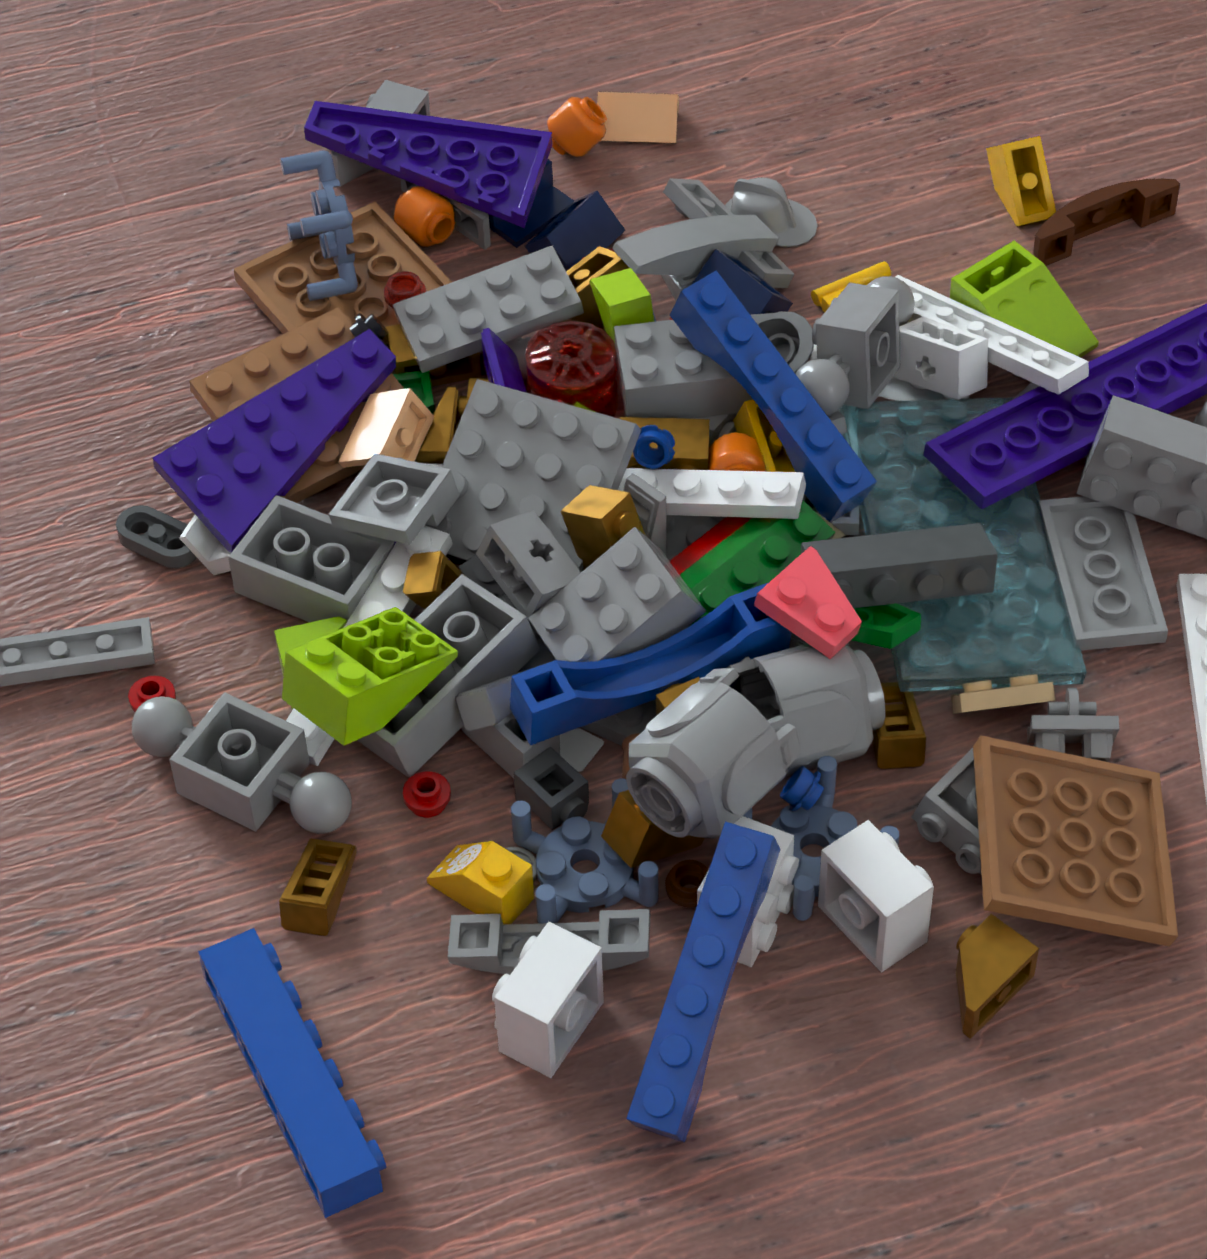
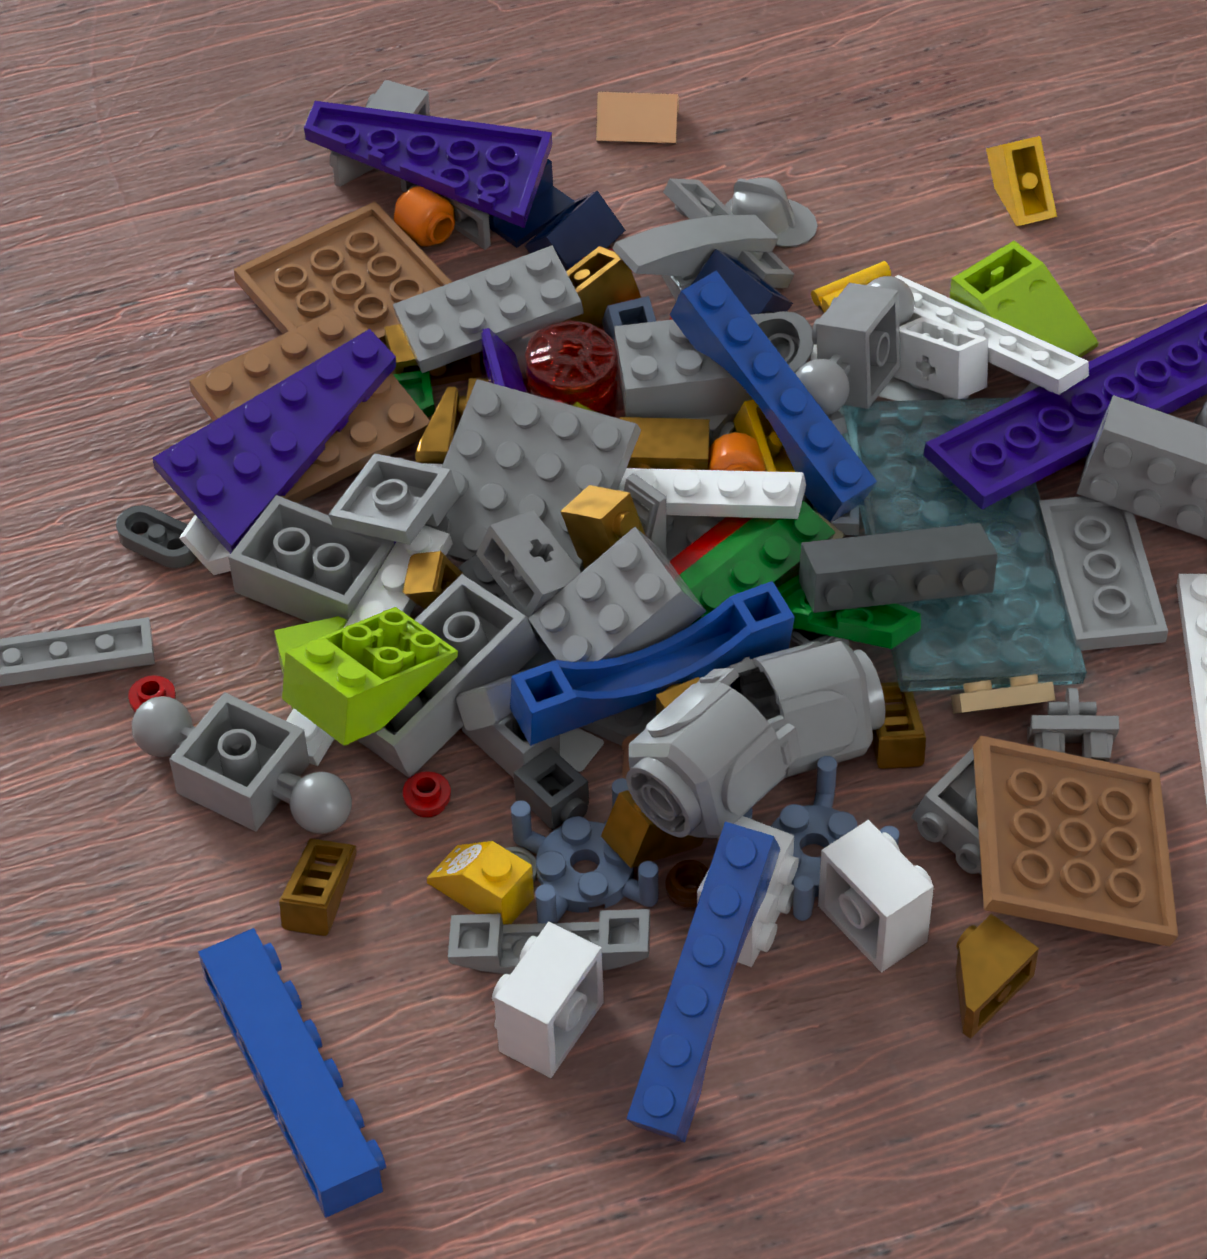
(330, 222): sand blue plate -> none
(371, 322): black plate -> none
(389, 426): light nougat panel -> none
(402, 286): clear red plate -> none
(577, 126): orange head -> none
(622, 300): lime slope -> none
(654, 457): blue plate -> none
(802, 789): blue plate -> none
(810, 604): coral wing -> none
(1141, 200): reddish brown slope -> none

